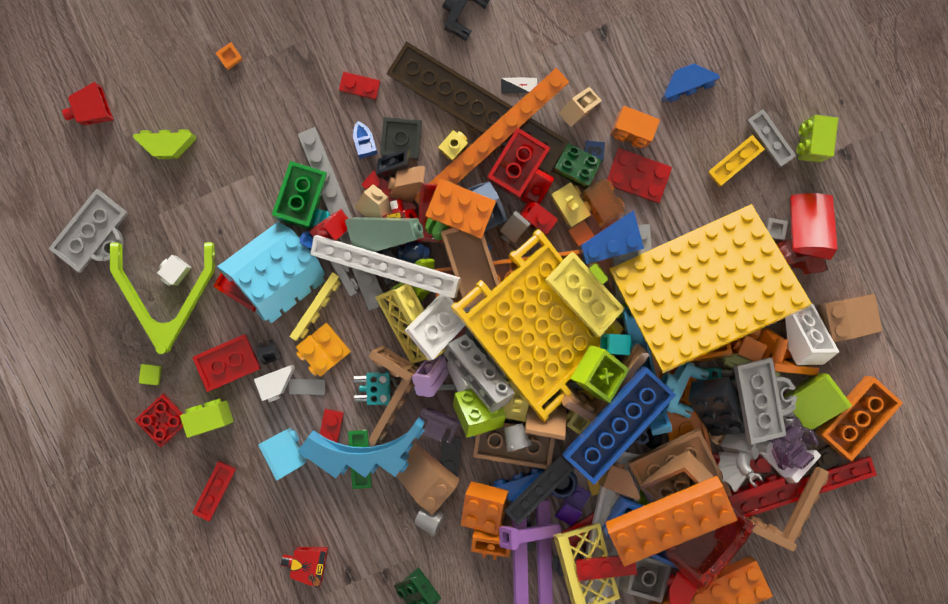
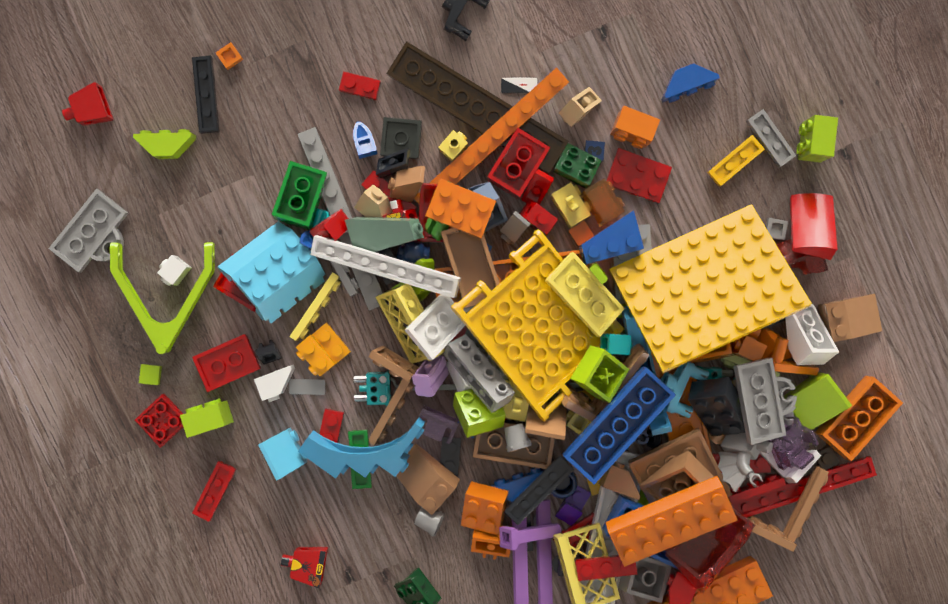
(205, 94): none -> black tile

